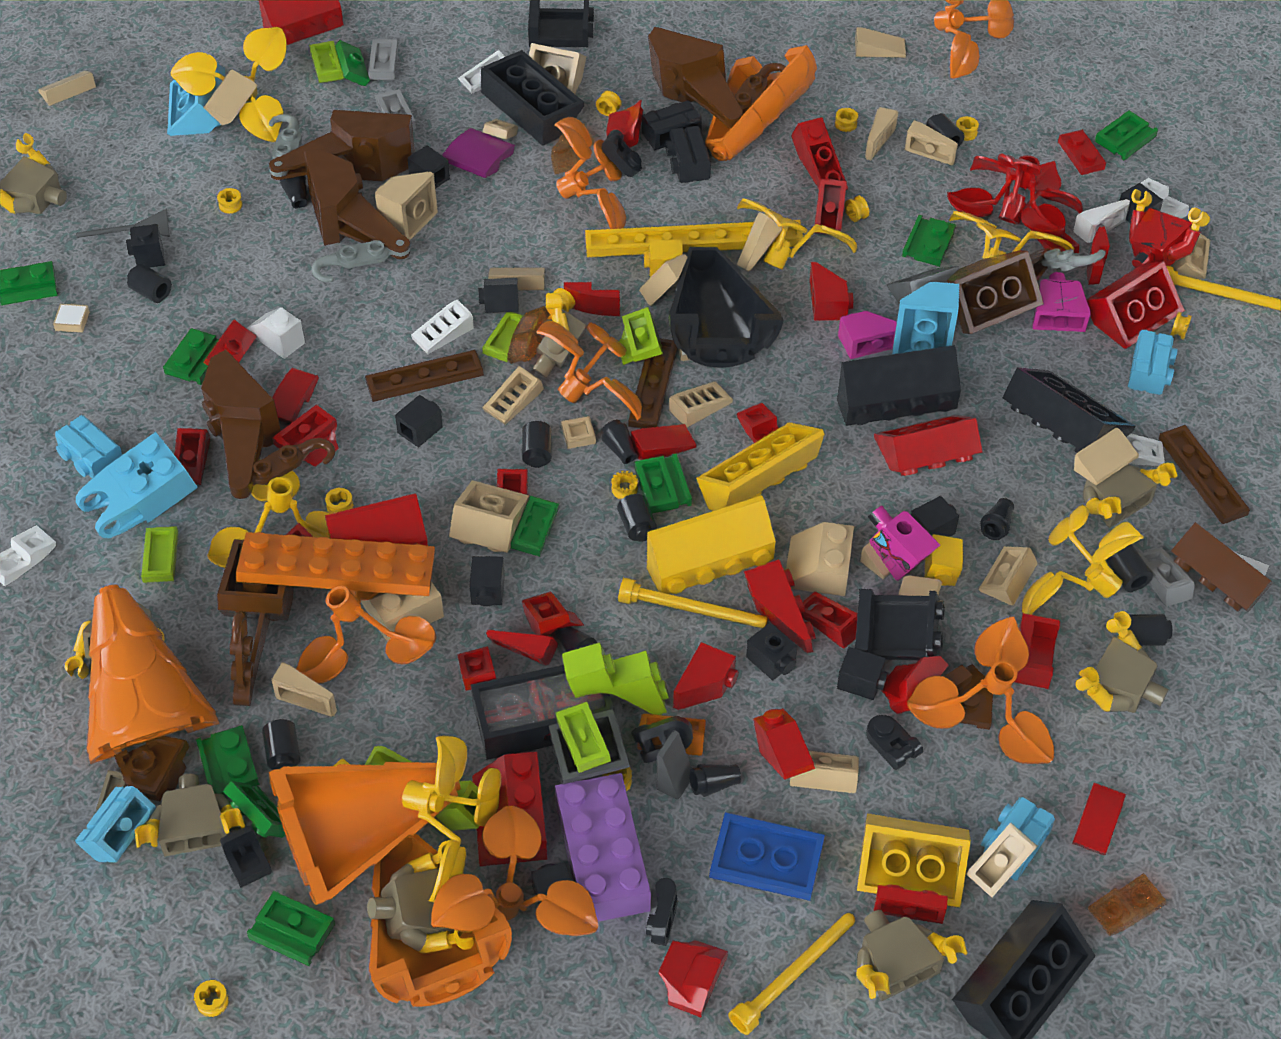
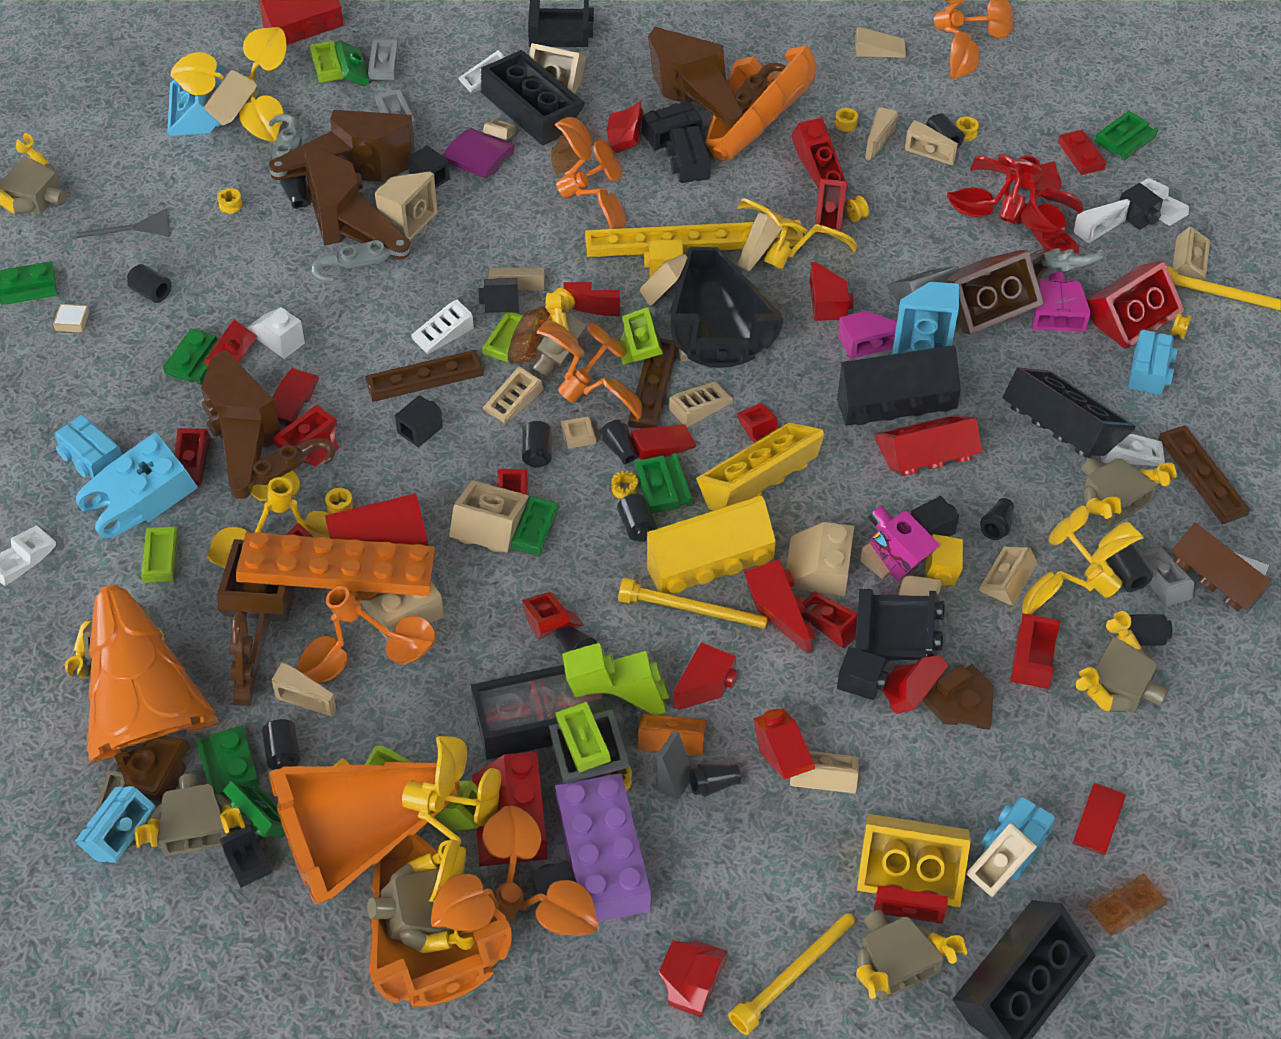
(67, 87): tan slope -> none
(146, 245): black brick -> none
(218, 1005): yellow bush -> none
(291, 928): green plate -> none
(476, 667): red plate -> none
(487, 580): black brick -> none
(532, 646): red slope -> none
(608, 103): yellow bush -> none
(621, 155): black plate -> none
(661, 923): black plate -> none
(662, 729): black plate -> none
(767, 856): blue plate -> none
(772, 651): black brick -> none
(886, 732): black plate -> none
(929, 240): green plate -> none
(992, 232): yellow plant -> none
(1006, 652): orange plant -> none
(1095, 270): red slope -> none
(1105, 456): tan slope -> none
(1161, 236): red torso -> none

